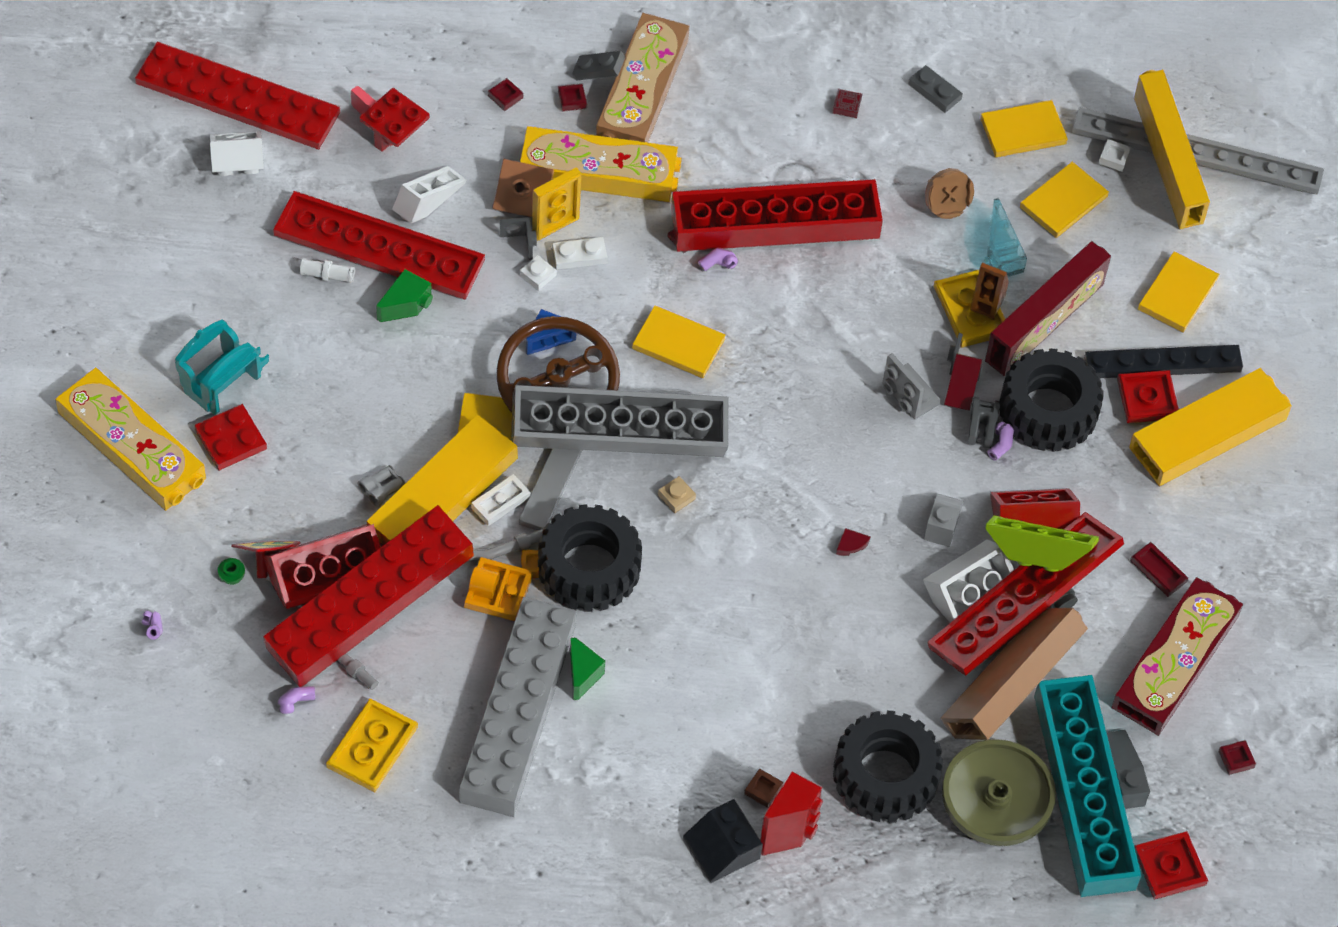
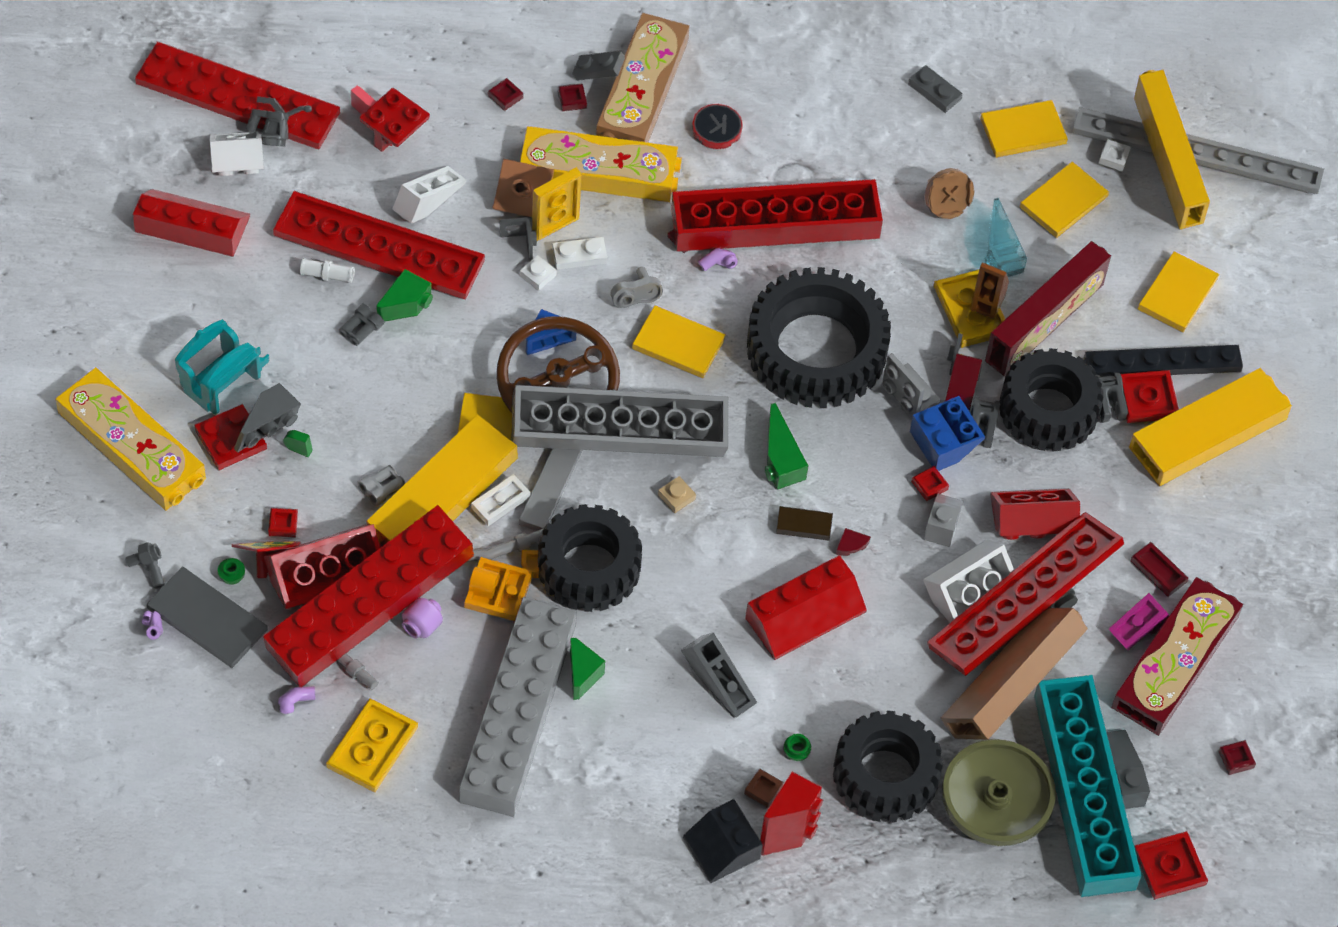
(148, 555): none -> dark grey piece
(189, 222): none -> red slope
(207, 617): none -> dark grey tile
(271, 412): none -> dark grey slope
(276, 127): none -> dark grey piece
(283, 522): none -> red tile
(298, 442): none -> green tile
(369, 320): none -> dark grey piece
(422, 618): none -> lavender head
(644, 290): none -> light grey piece
(717, 126): none -> black tile
(719, 674): none -> dark grey slope
(784, 459): none -> green slope
(797, 740): none -> green plate
(804, 523): none -> dark brown tile
(806, 607): none -> red slope
(827, 297): none -> black tyre
(847, 103): dark red tile -> none
(930, 483): none -> red tile
(946, 433): none -> blue slope
(1005, 442): lavender arm -> none
(1039, 544): lime wedge -> none
(1113, 390): none -> dark grey piece
(1141, 619): none -> dark pink plate

